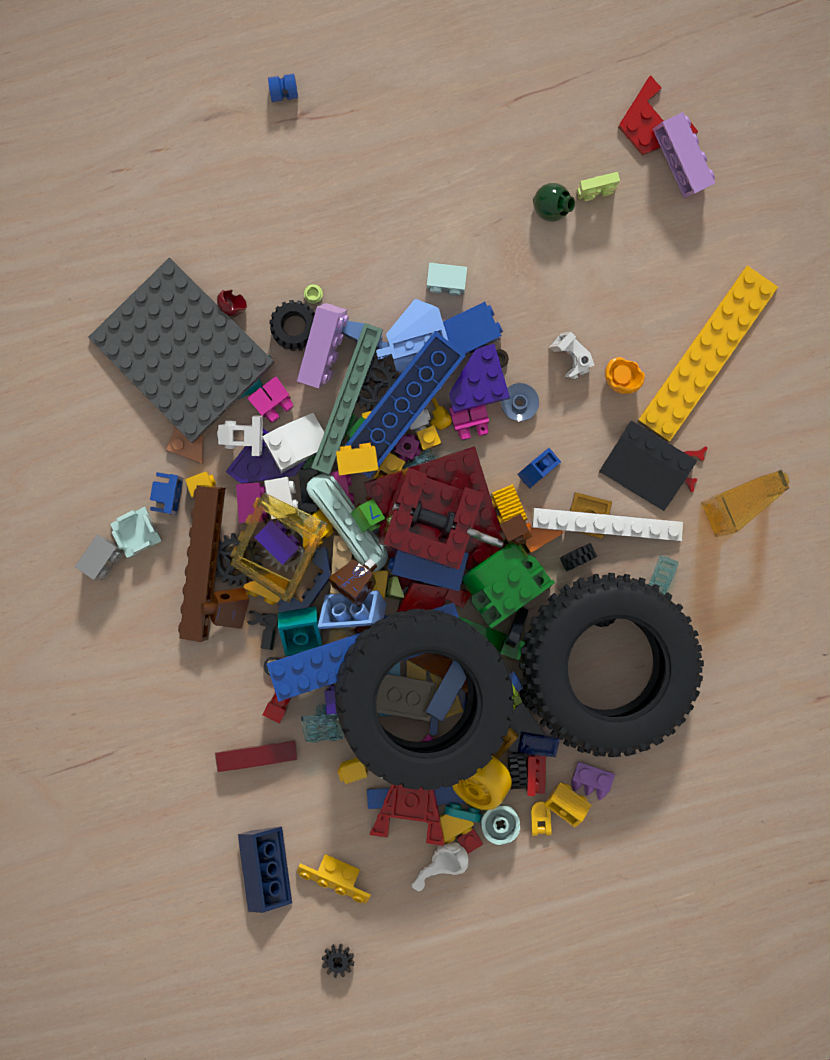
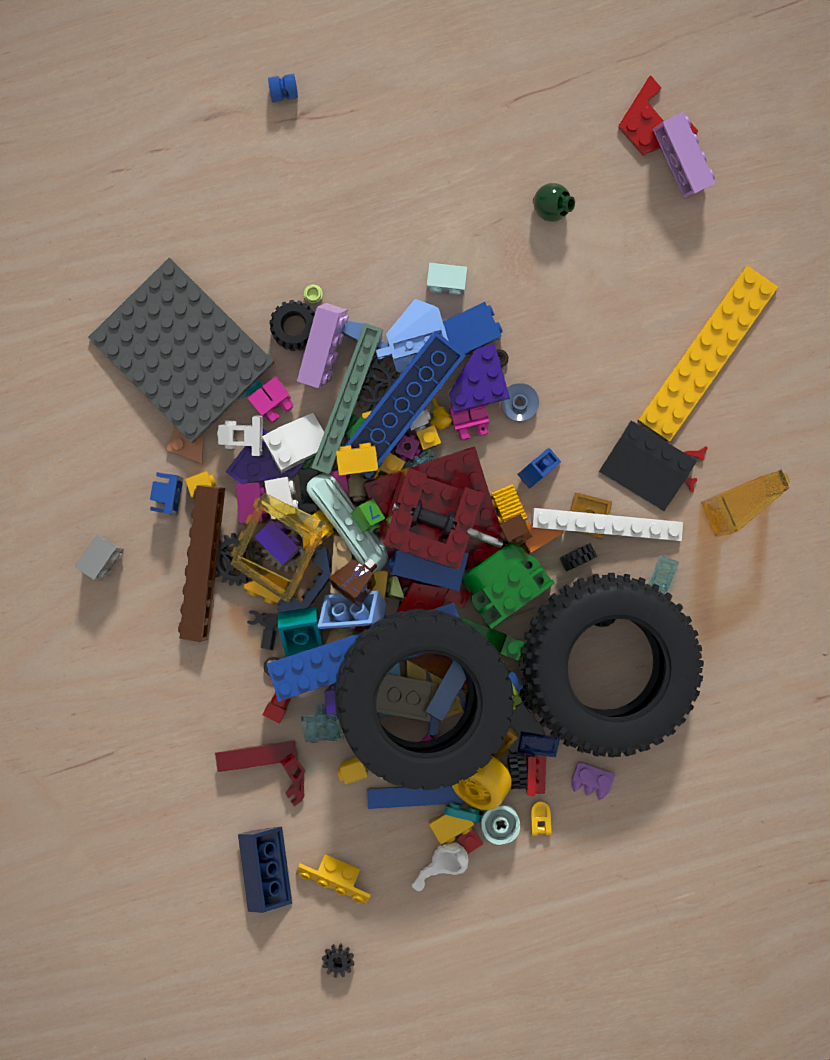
(135, 532): light aqua panel -> none
(227, 607): reddish brown torso -> none
(231, 304): dark red hair -> none
(297, 786): none -> dark red piece
(357, 488): none -> dark tan brick
(410, 805): red wing -> none
(516, 627): black beam -> none
(568, 343): white tile -> none
(568, 804): yellow brick -> none
(598, 185): yellowish green brick -> none
(624, 376): light orange piece -> none

